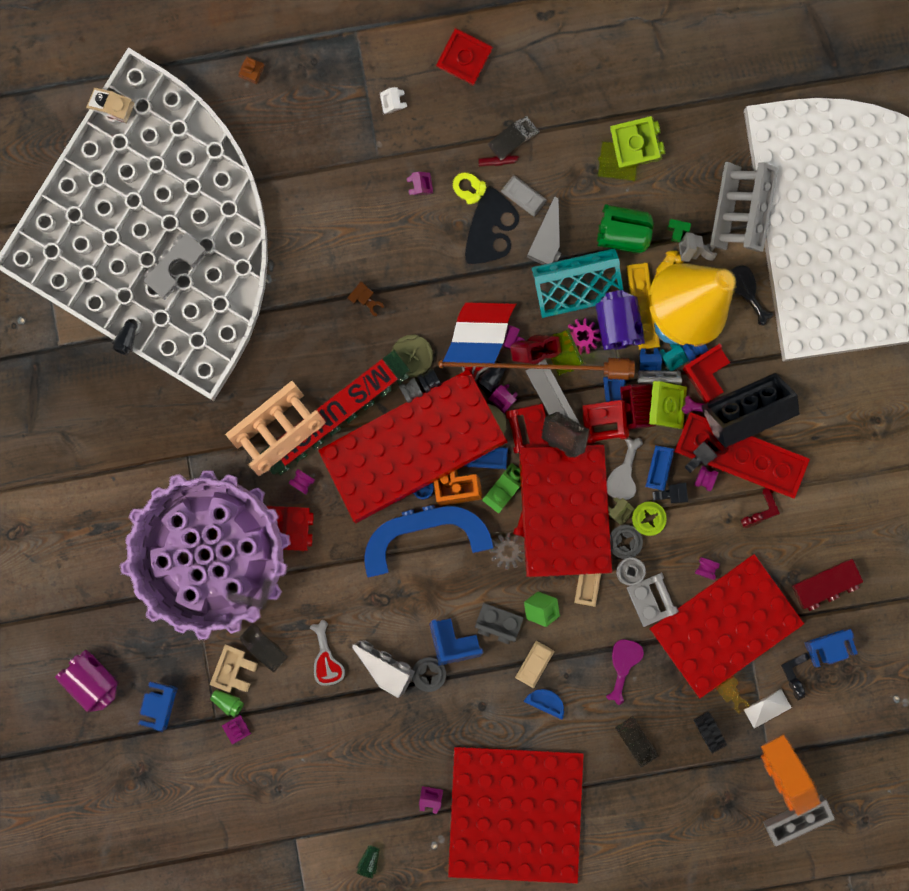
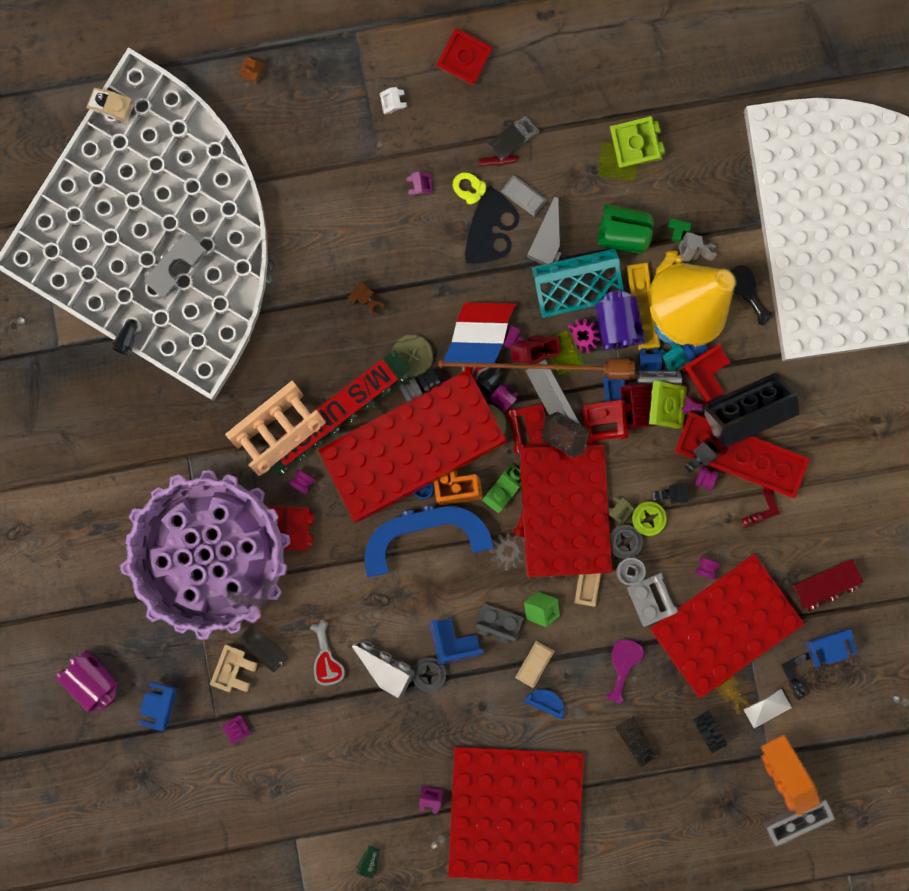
(227, 703): bright green cone -> none
(495, 459): blue tile -> none
(620, 481): light grey piece -> none
(660, 468): blue tile -> none
(760, 207): light grey fence -> none

